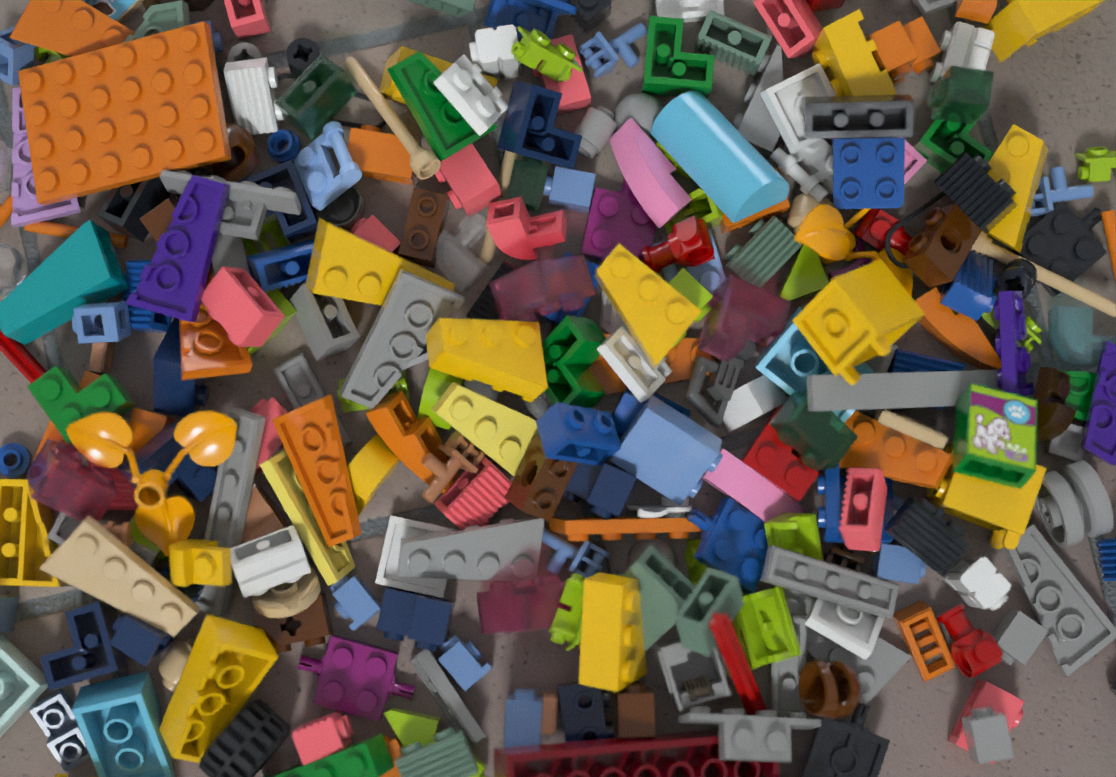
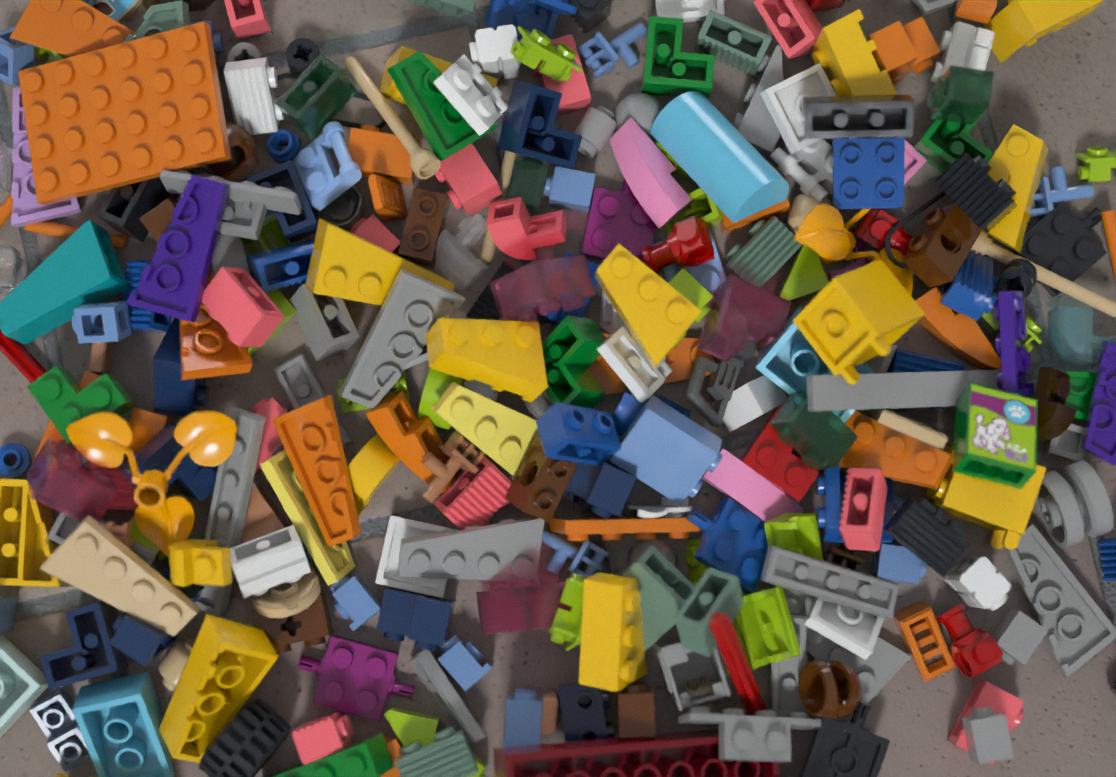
(387, 198): none -> orange slope

